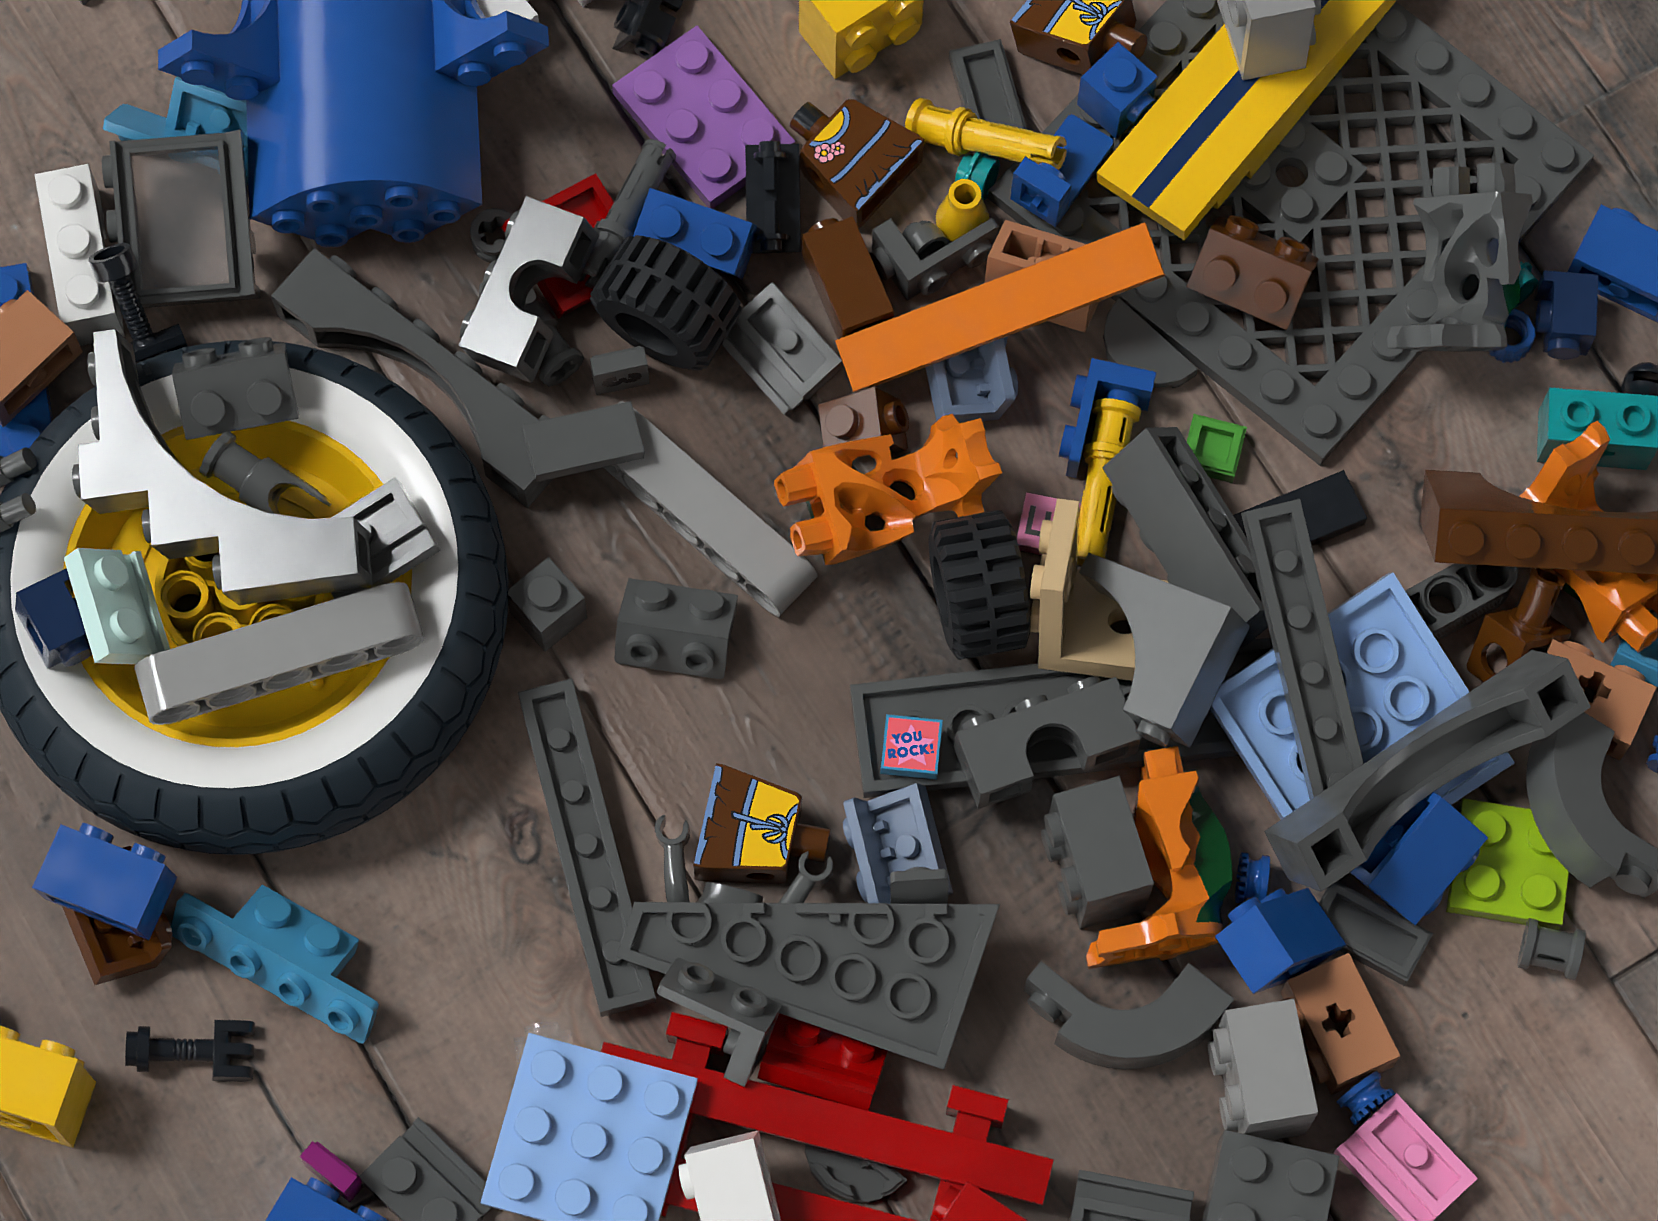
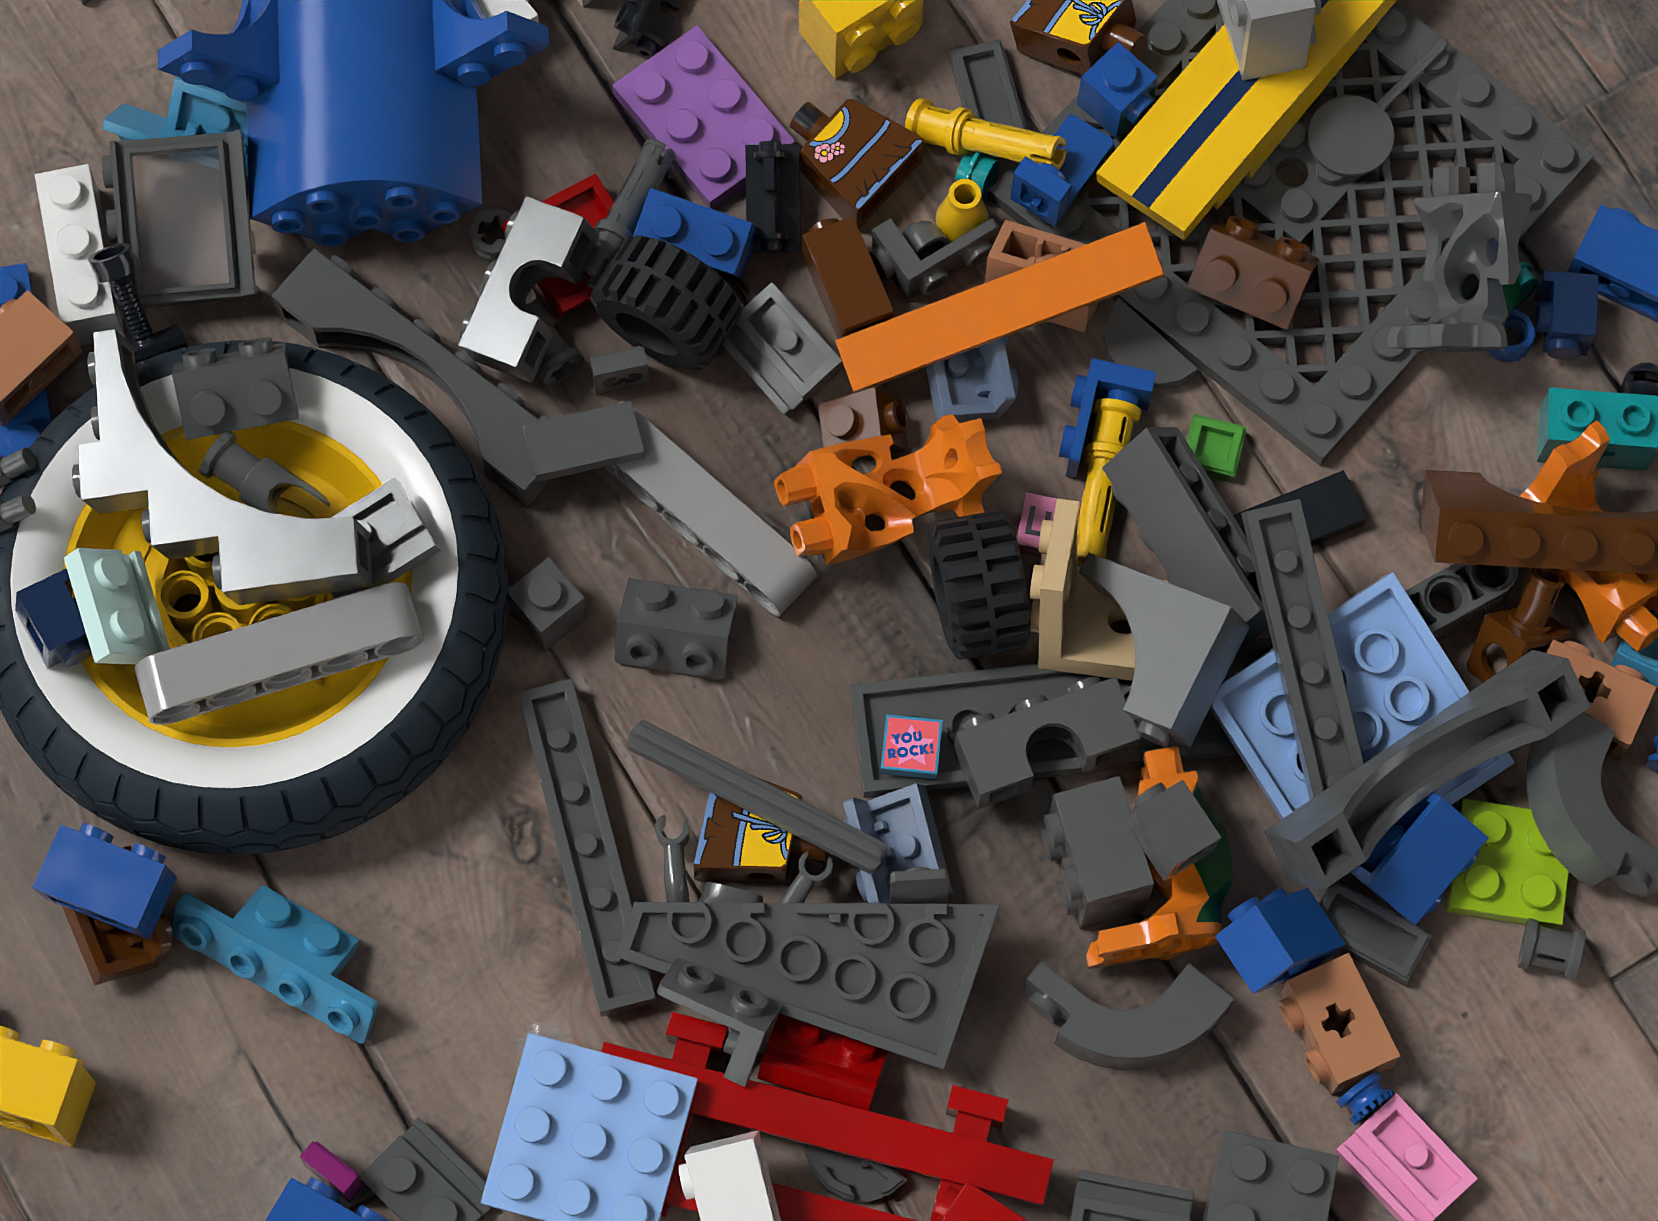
(220, 1050): black hinge -> none
(757, 797): none -> dark grey axle
(1172, 828): none -> dark grey brick
(1254, 878): blue bush -> none
(1263, 1071): light grey brick -> none
(1356, 134): none -> dark grey piece

